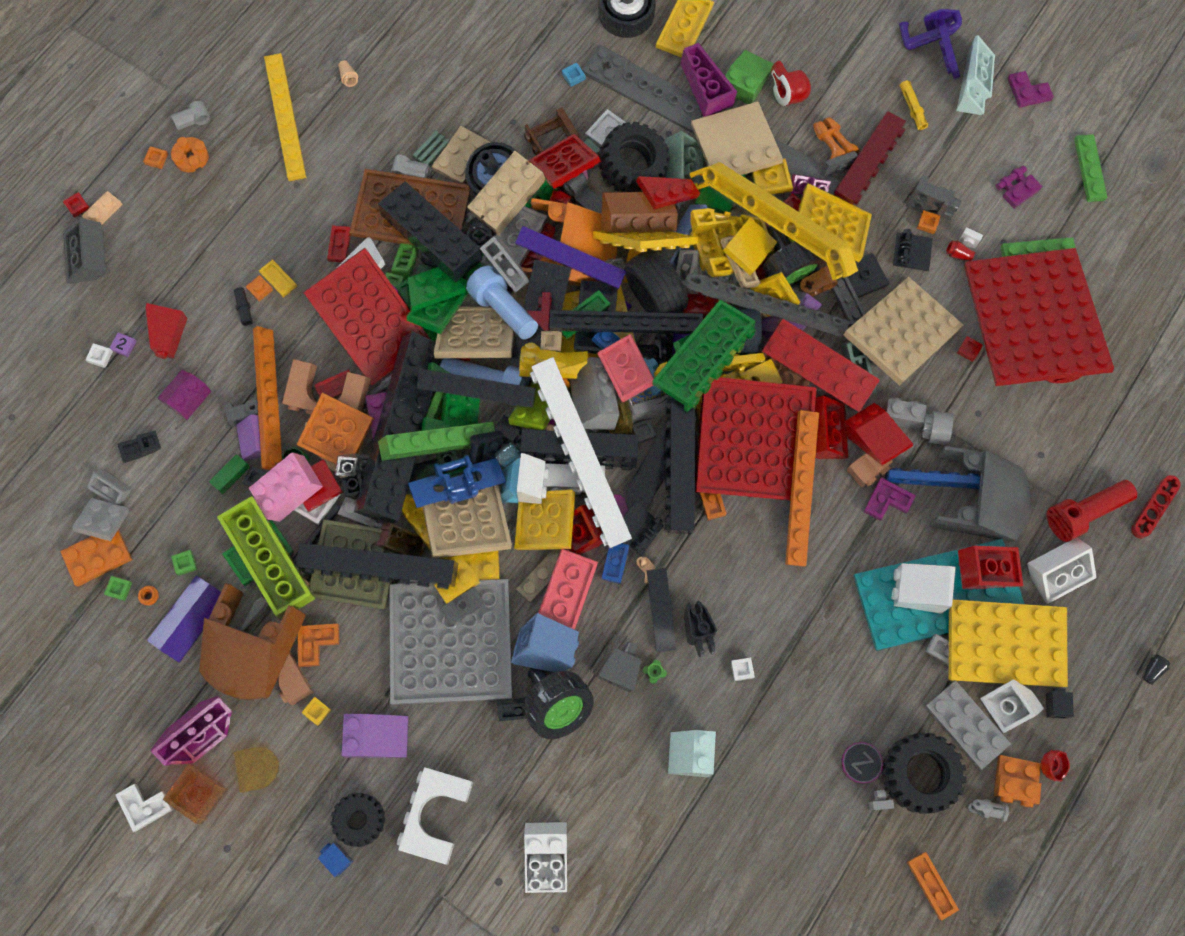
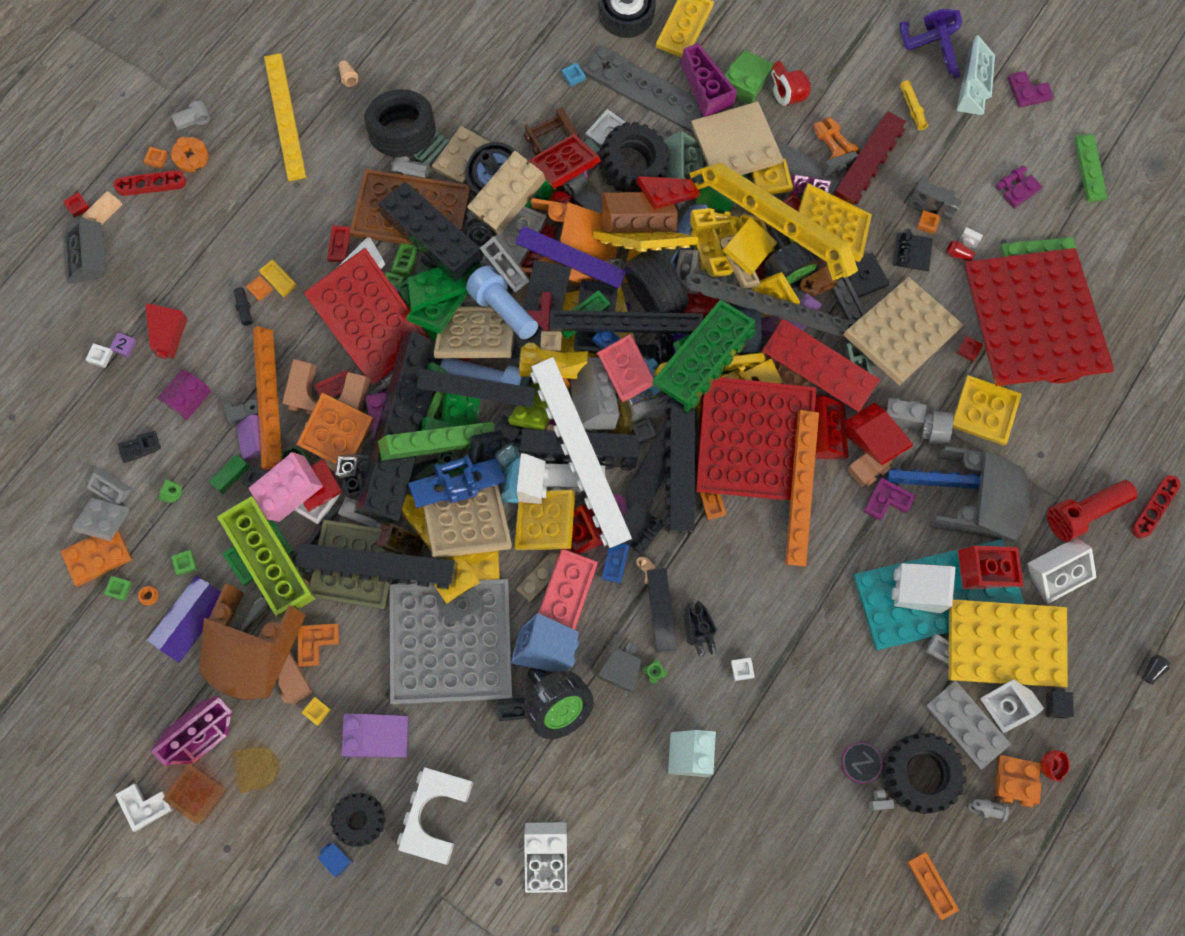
(149, 186): none -> red beam
(170, 492): none -> bright green piece
(395, 106): none -> black tyre
(986, 410): none -> yellow plate

